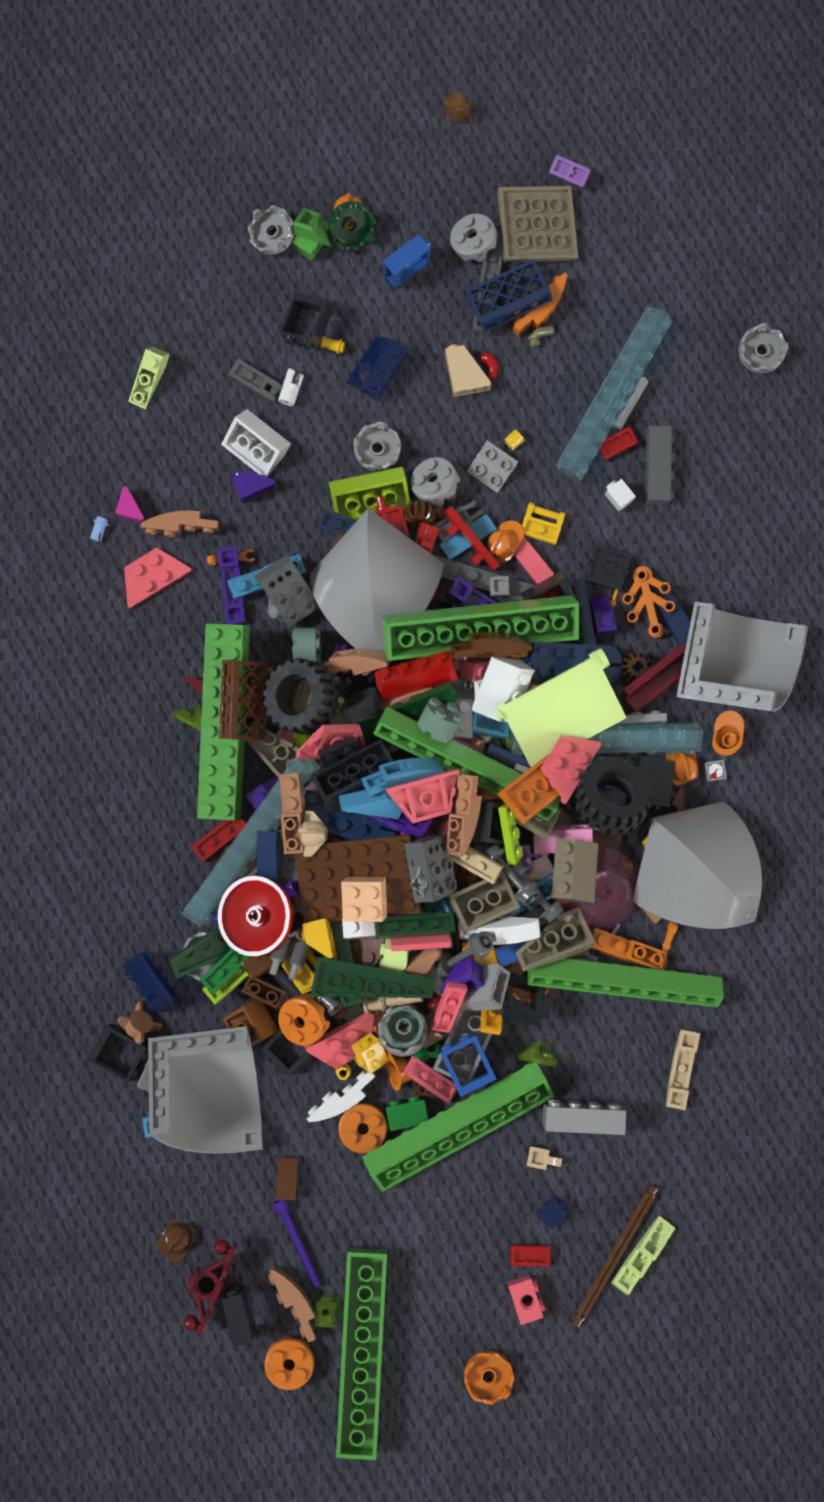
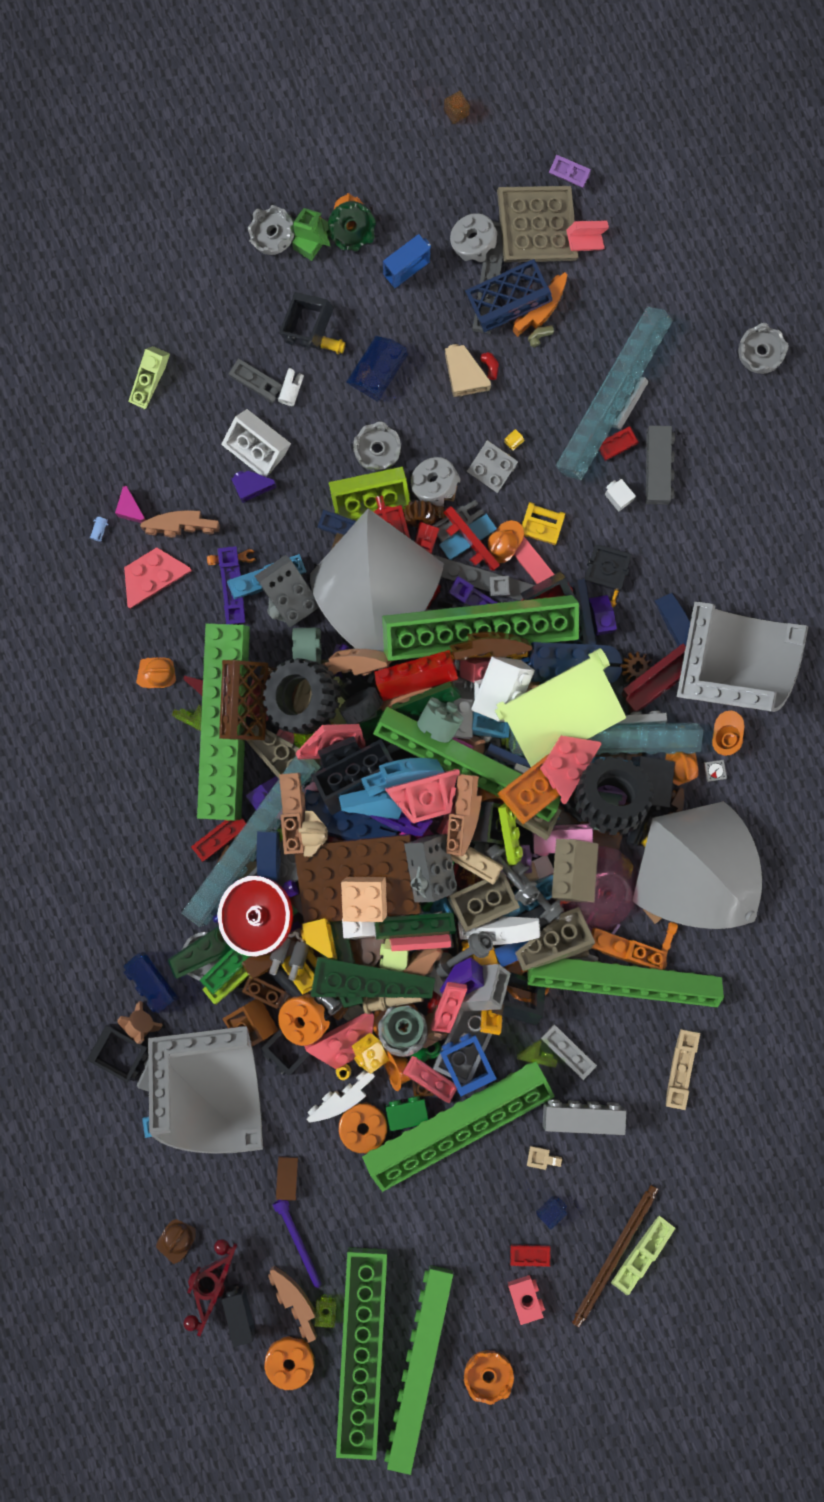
(156, 673): none -> orange piece
(420, 1369): none -> bright green brick
(568, 1052): none -> light grey plate
(586, 235): none -> coral panel
(647, 599): orange plant -> none

